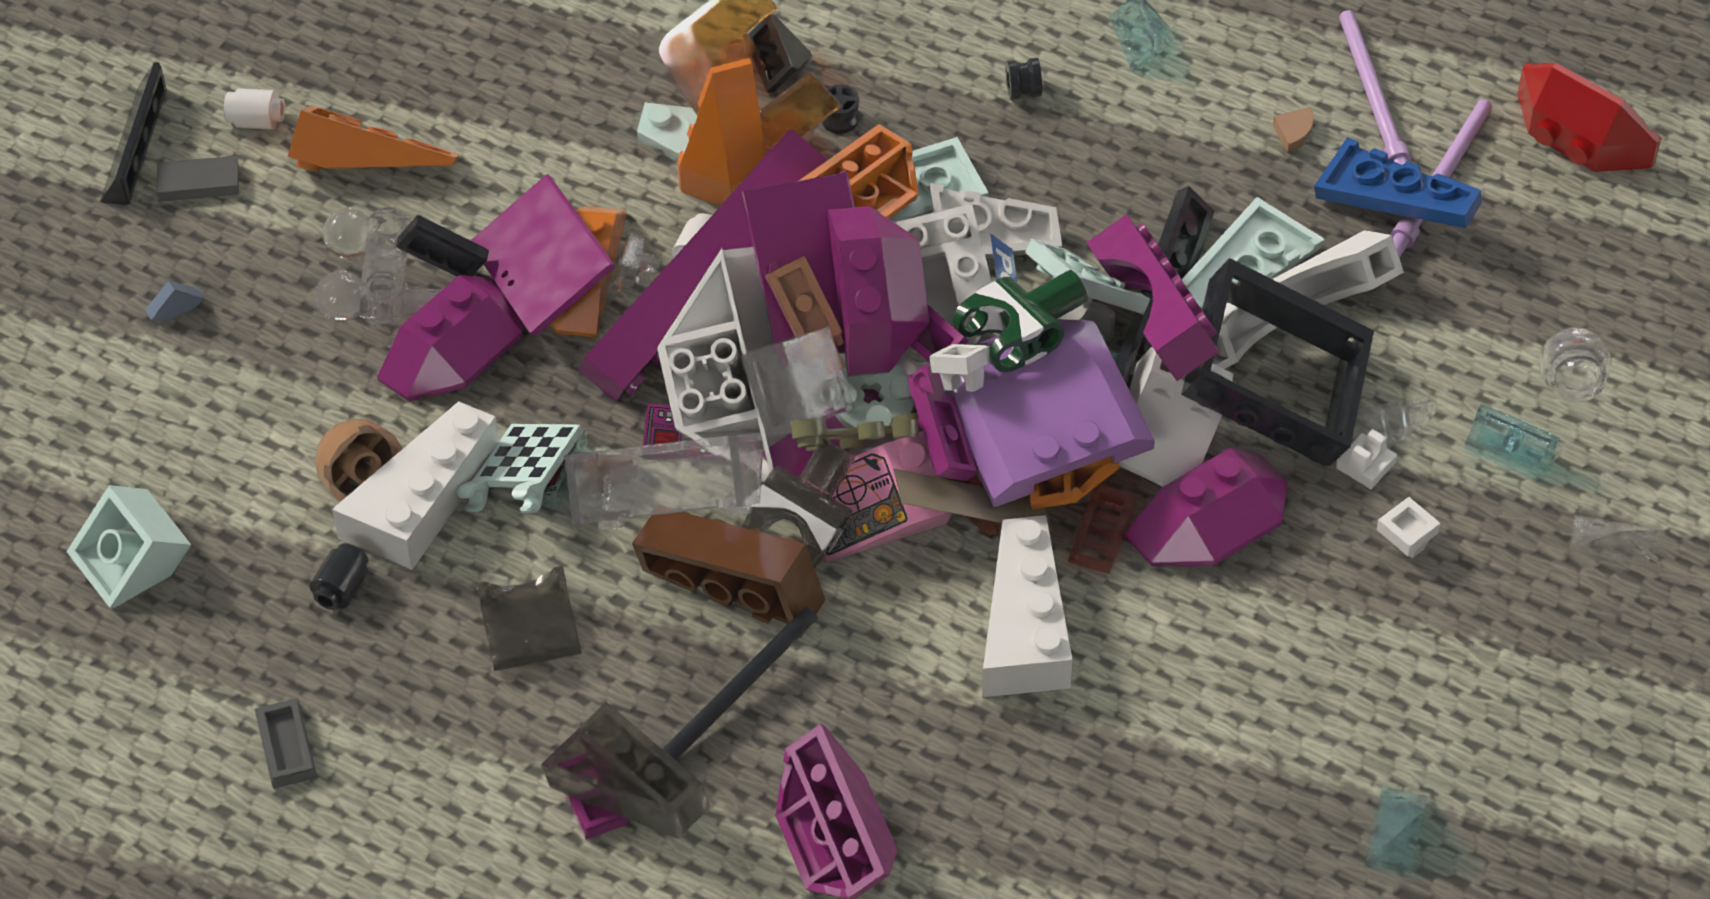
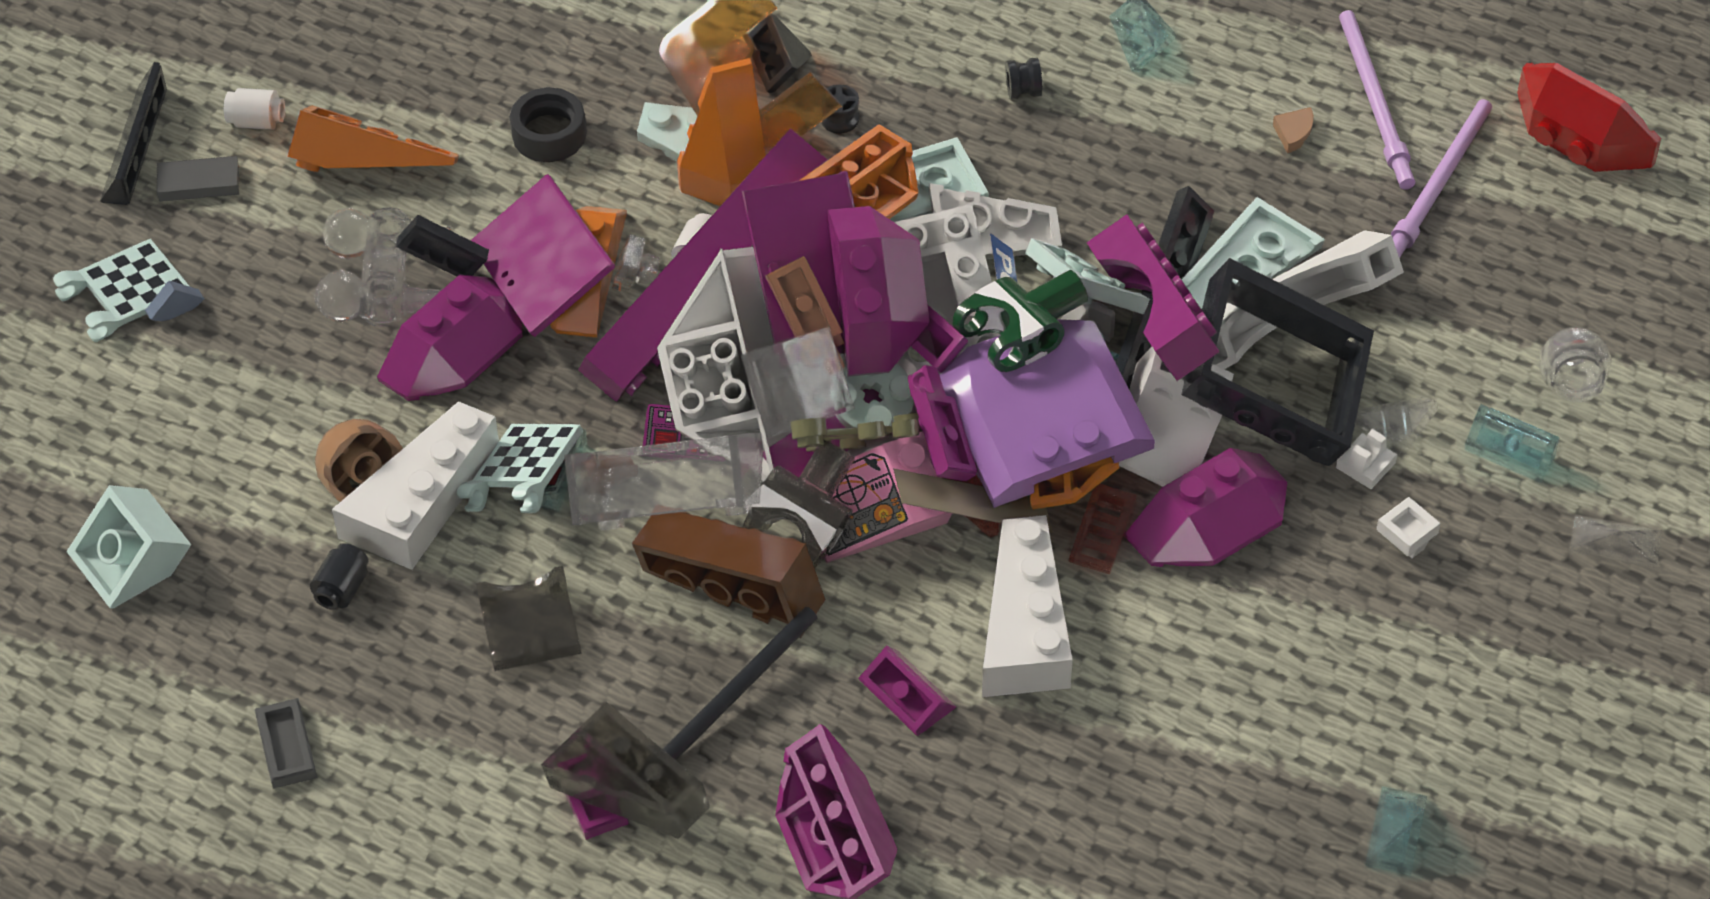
(121, 284): none -> light aqua flag
(550, 146): none -> black tyre
(905, 691): none -> magenta slope
(963, 361): white tile -> none
(1383, 185): blue wing -> none

